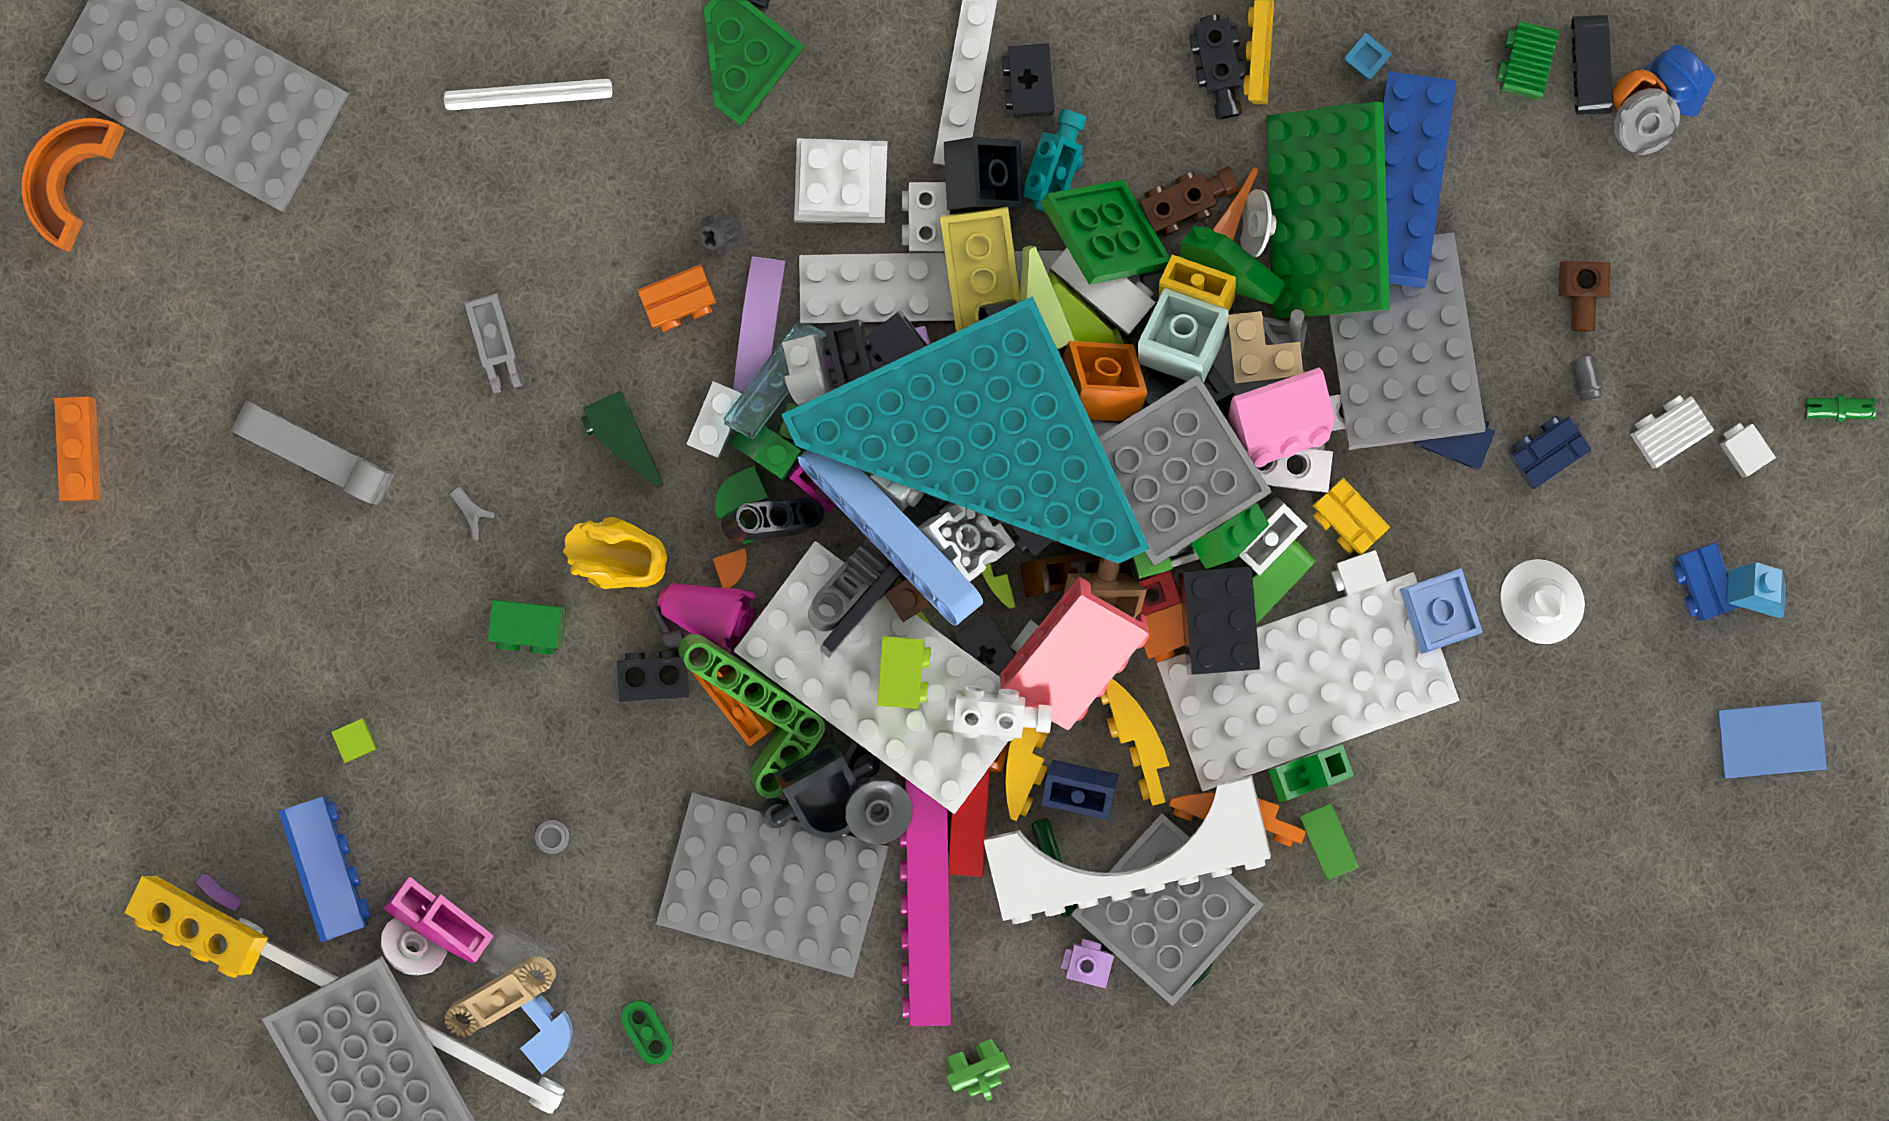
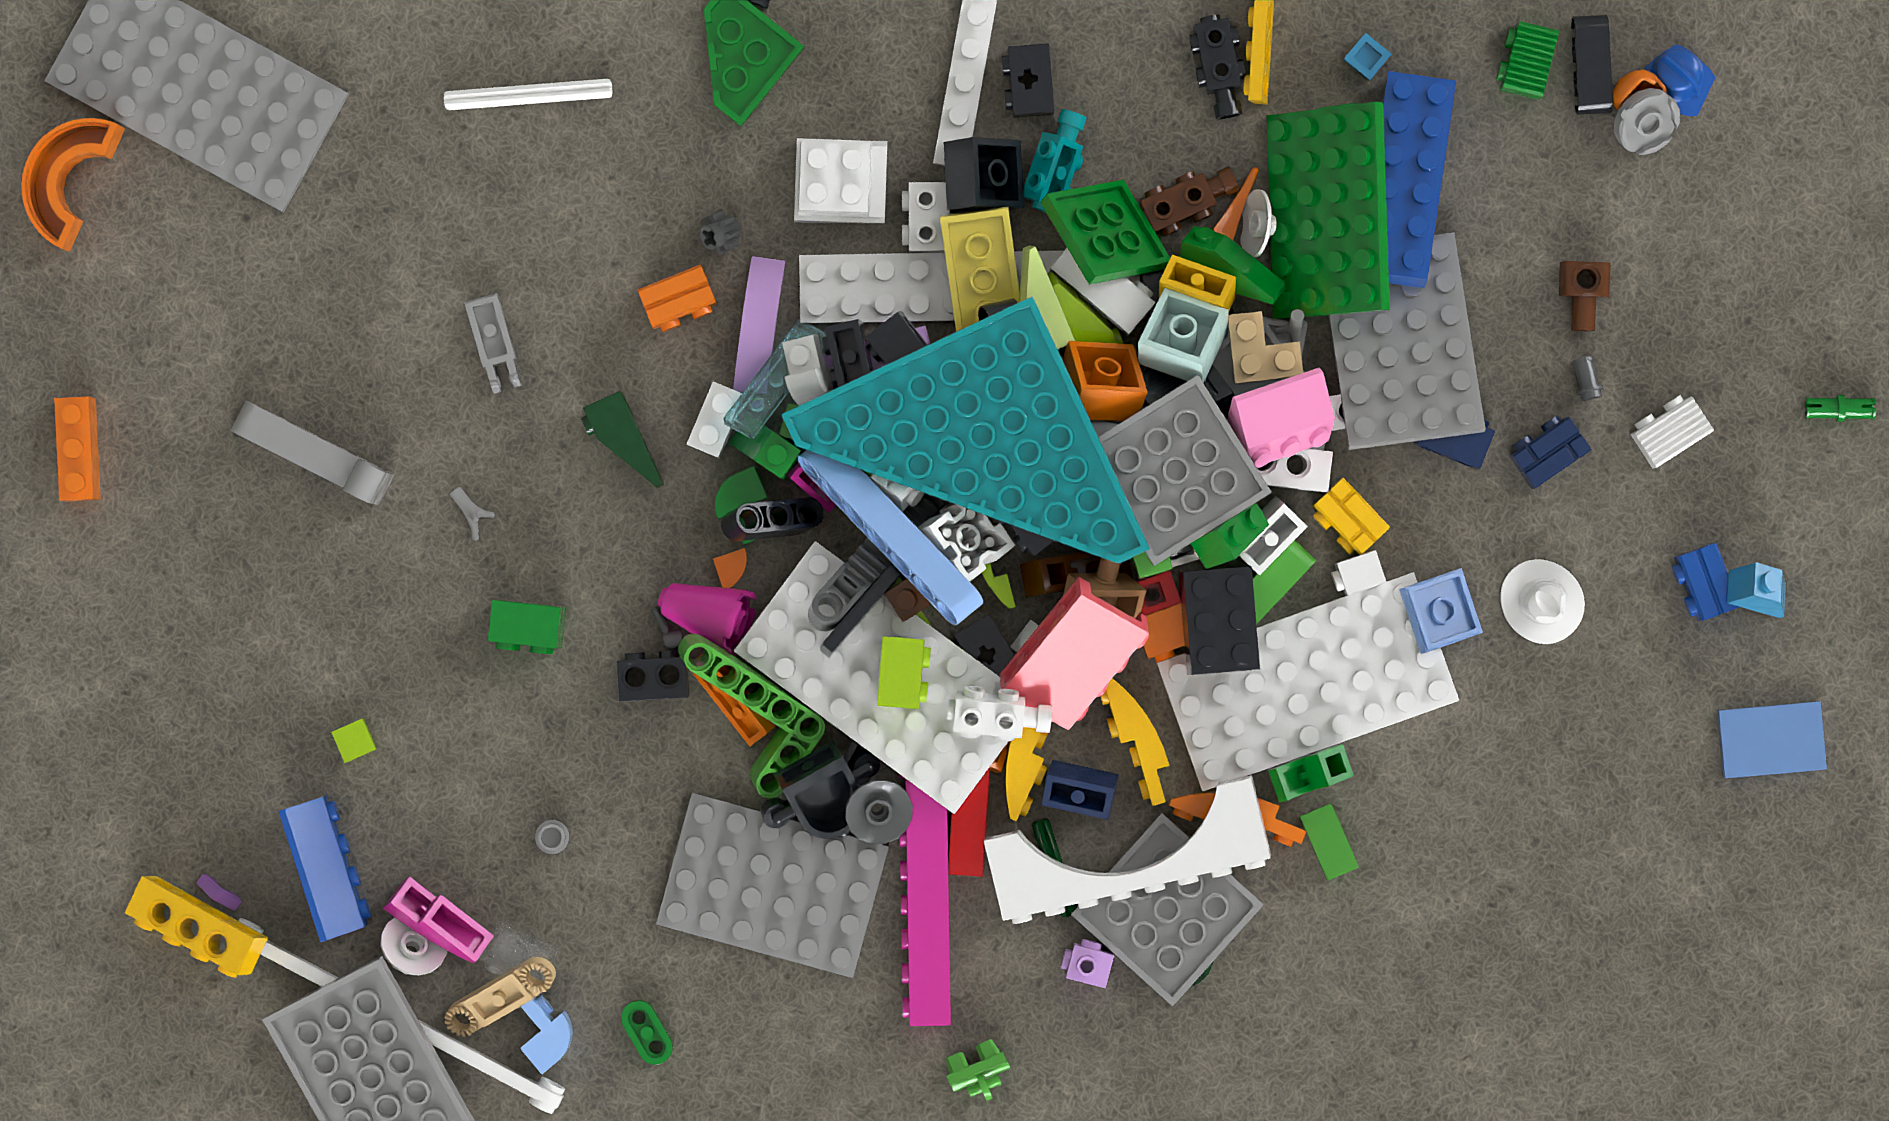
(615, 554): yellow hair -> none
(1746, 449): white brick -> none

